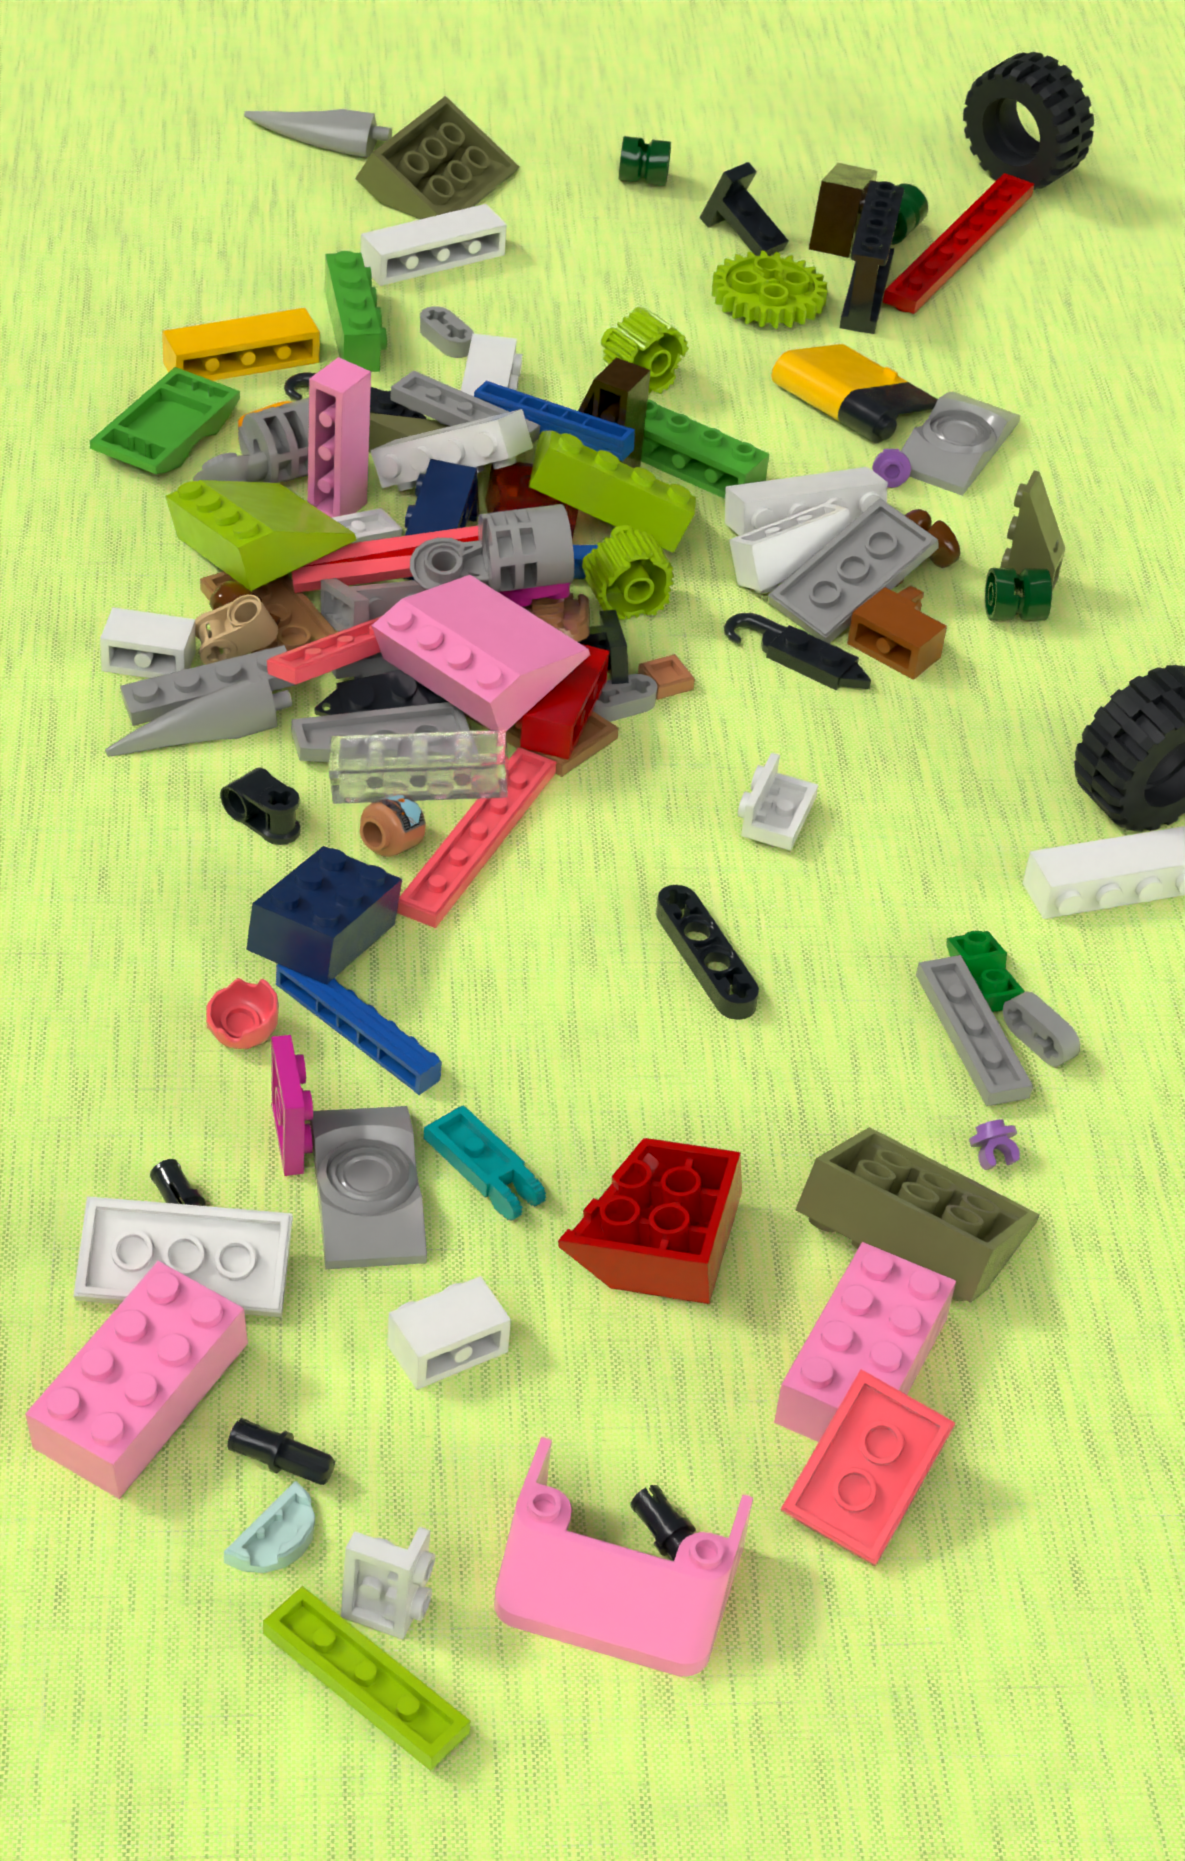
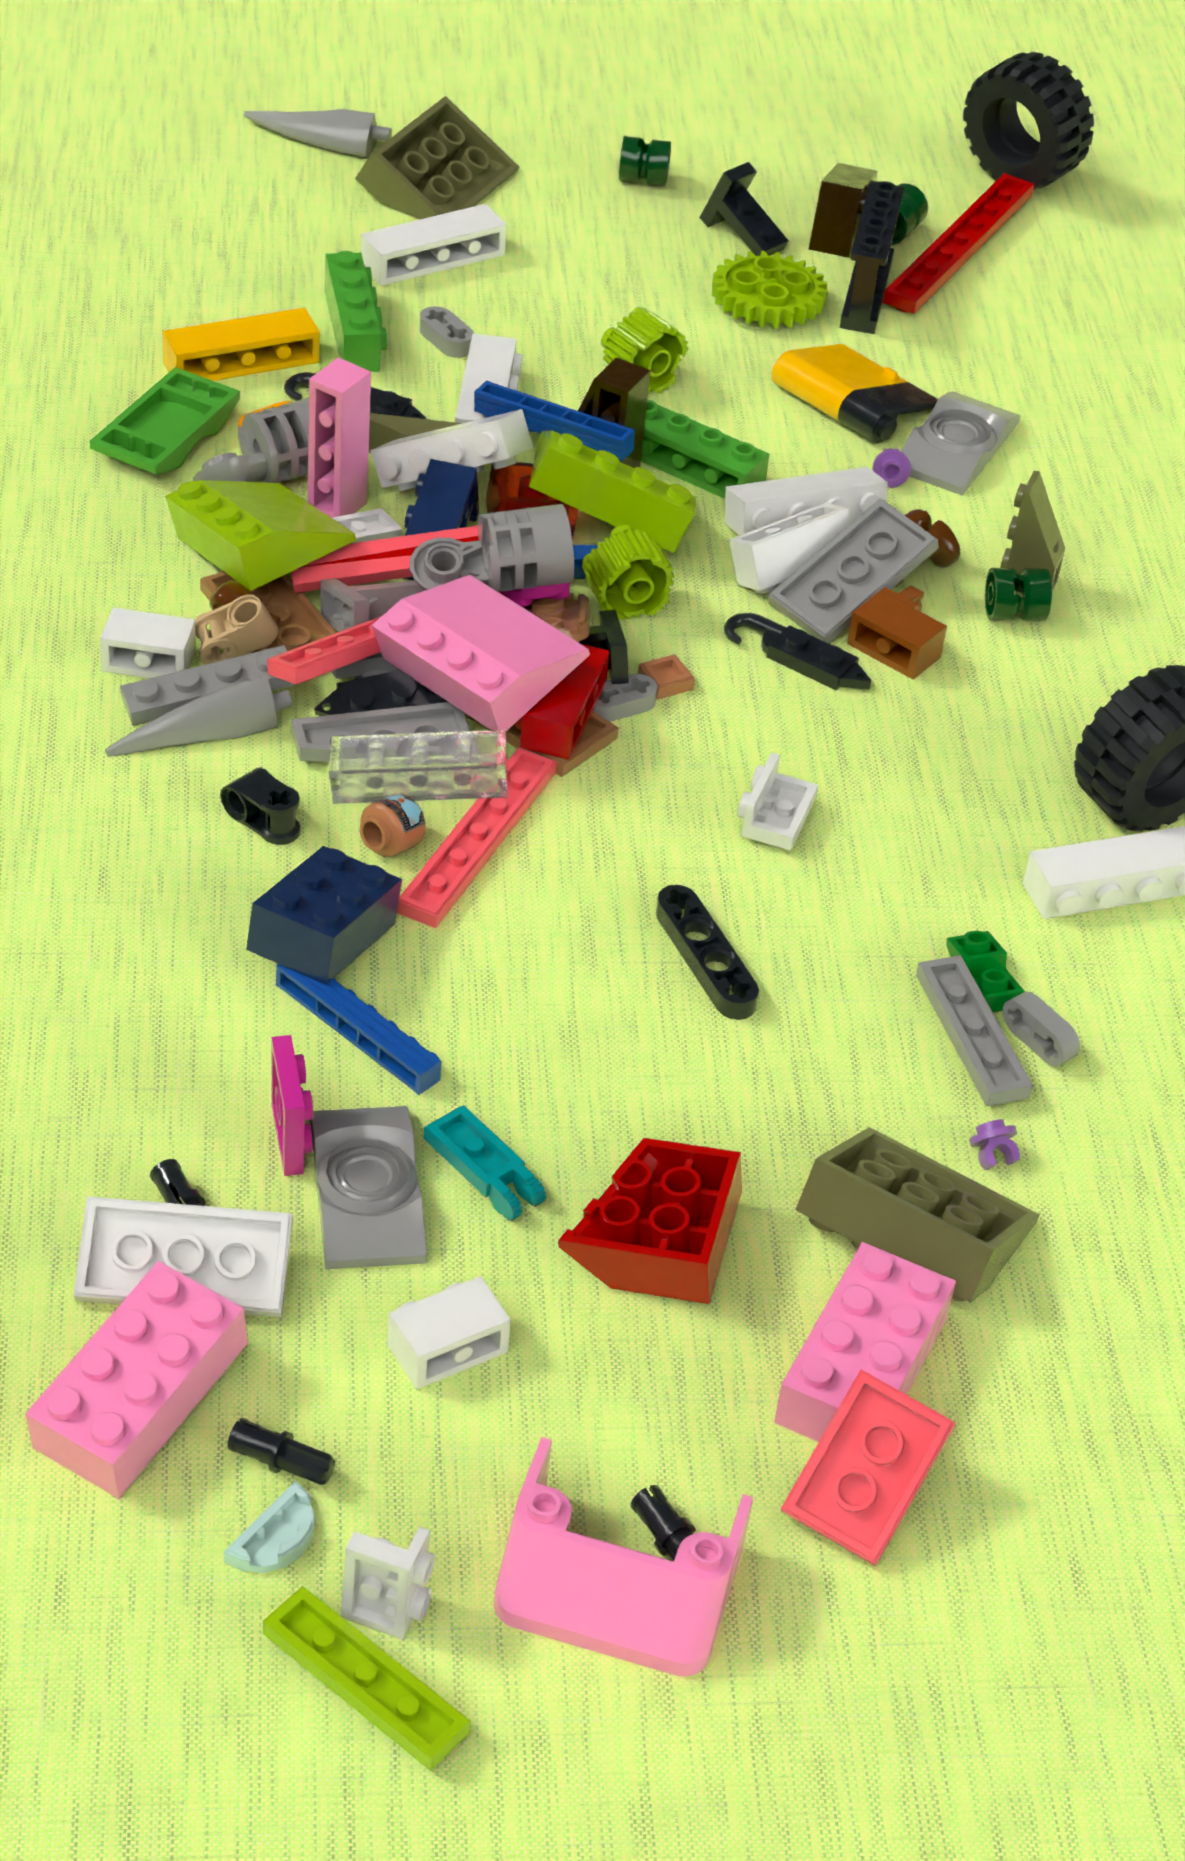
(243, 1014): coral hair -> none
(446, 403): light grey plate -> none

